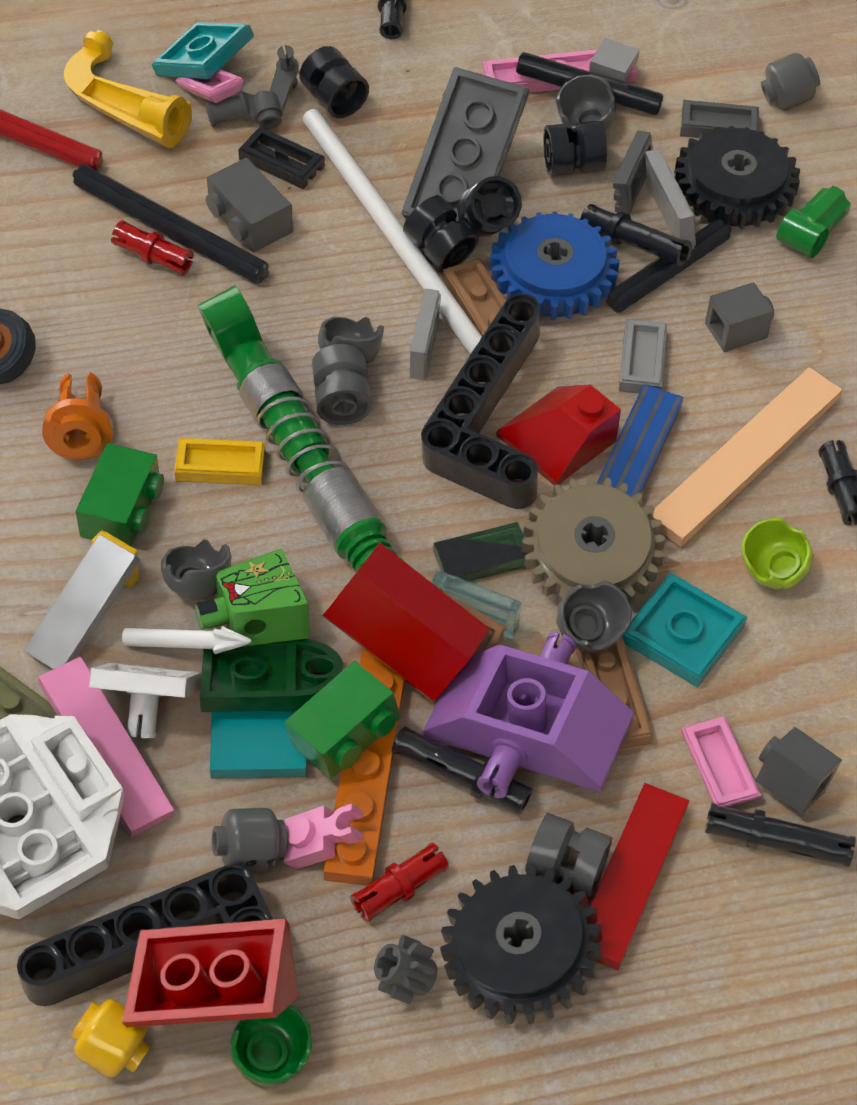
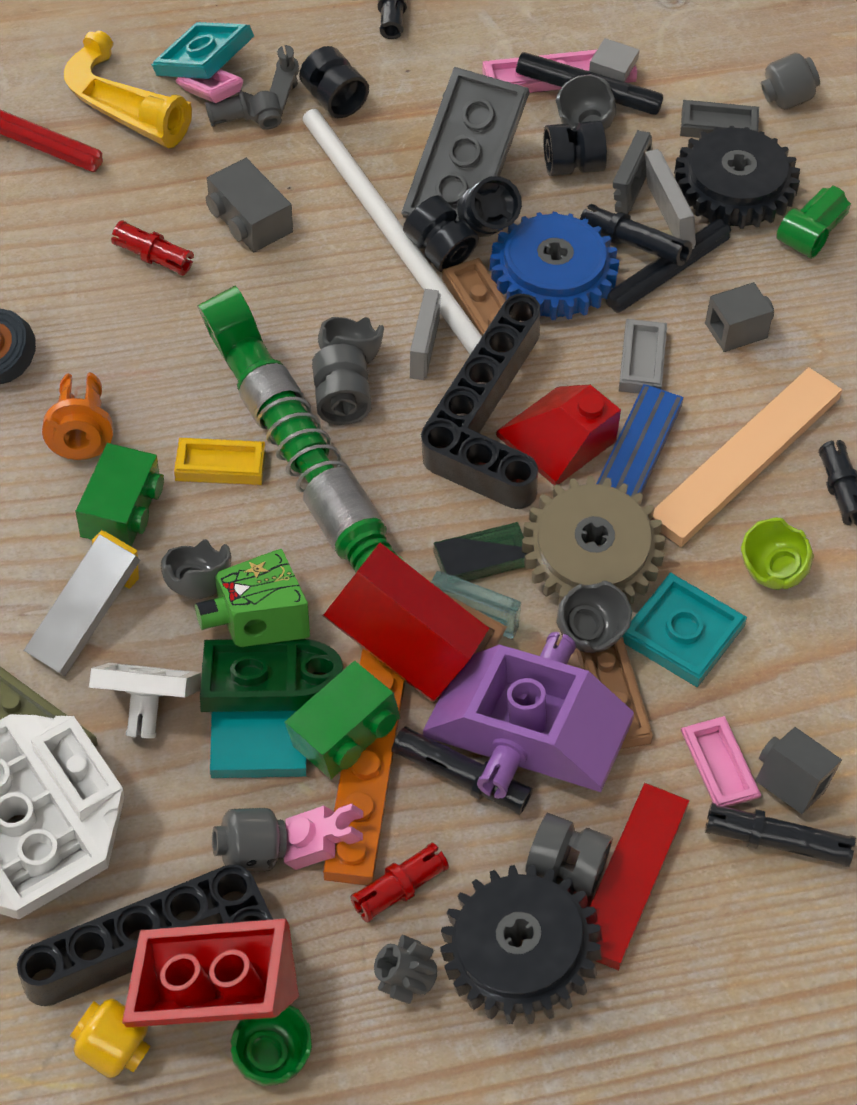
(70, 695): bright pink tile -> none
(171, 224): black axle -> none
(218, 640): white piece -> none
(277, 161): black tile -> none

